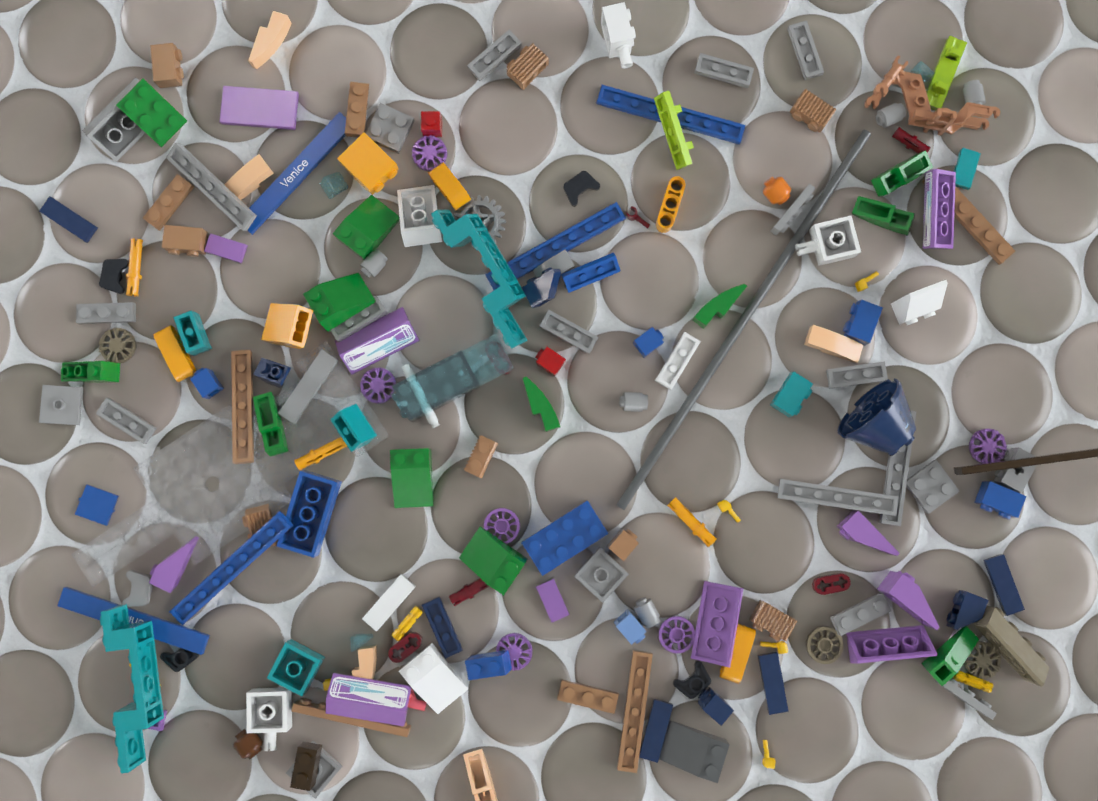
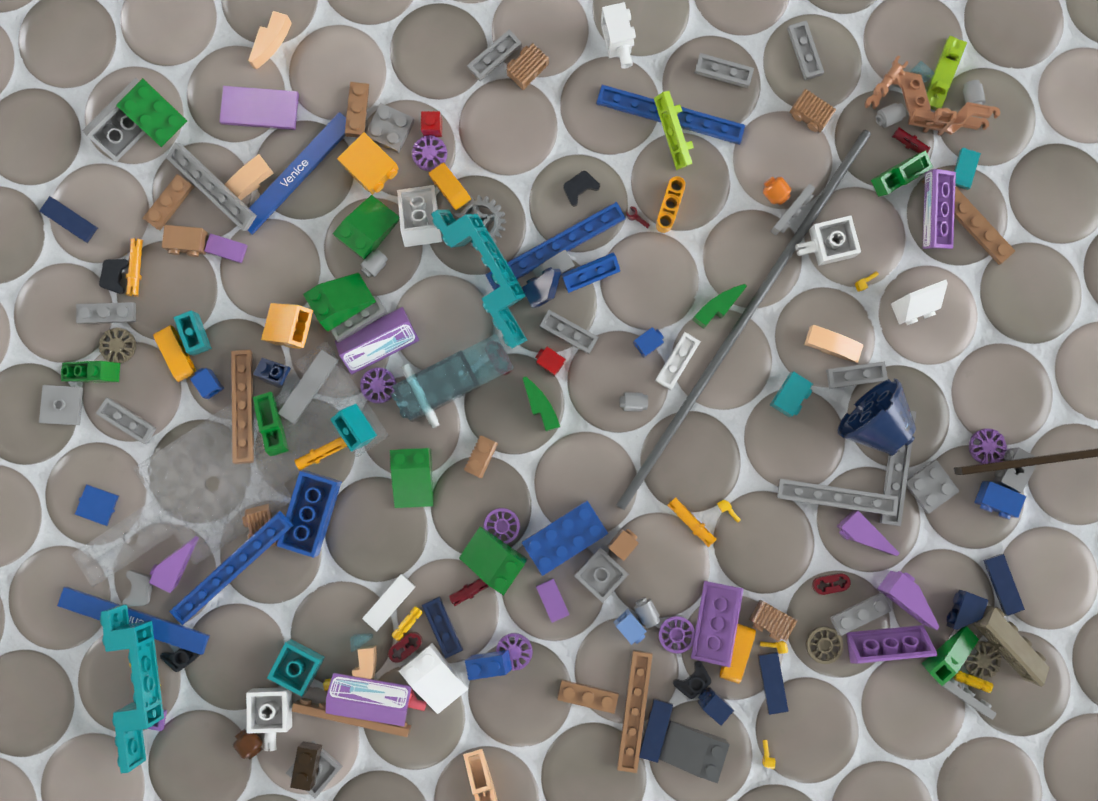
(166, 65): medium nougat brick -> none
(333, 184): clear light blue slope -> none
(862, 321): blue brick -> none
(884, 215): green slope -> none

